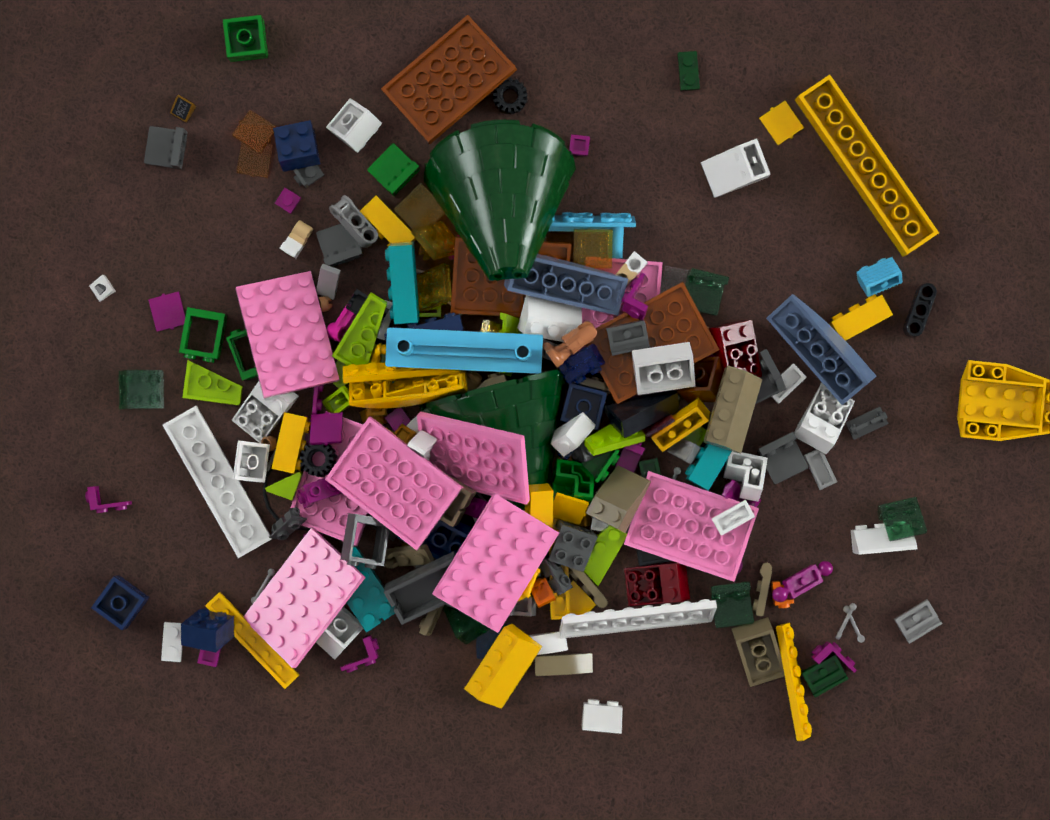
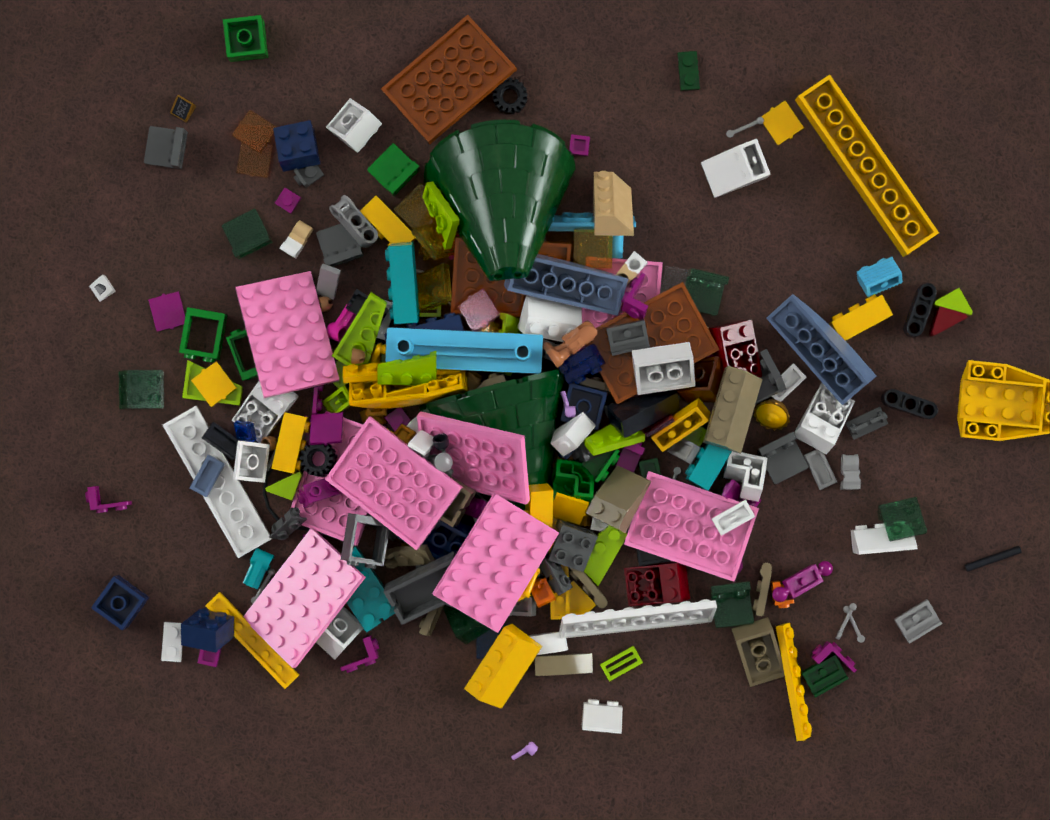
(207, 475): none -> sand blue tile
(213, 384): none -> yellow piece
(221, 440): none -> black tile
(245, 431): none -> clear blue tile
(246, 234): none -> clear green bracket
(259, 565): none -> teal piece
(358, 356): none -> medium nougat hinge
(408, 372): none -> lime wing
(441, 443): none -> black hinge
(442, 461): none -> light grey pin
(445, 217): none -> lime wing
(478, 310): none -> clear pink piece
(531, 748): none -> lavender hand
(570, 411): none -> lavender hand
(612, 205): none -> tan slope
(633, 665): none -> lime tile
(730, 133): none -> light grey hinge
(772, 414): none -> yellow piece
(851, 472): none -> light grey leg
(918, 404): none -> black beam
(944, 319): none -> dark red slope
(955, 301): none -> lime slope
(993, 558): none -> black bar

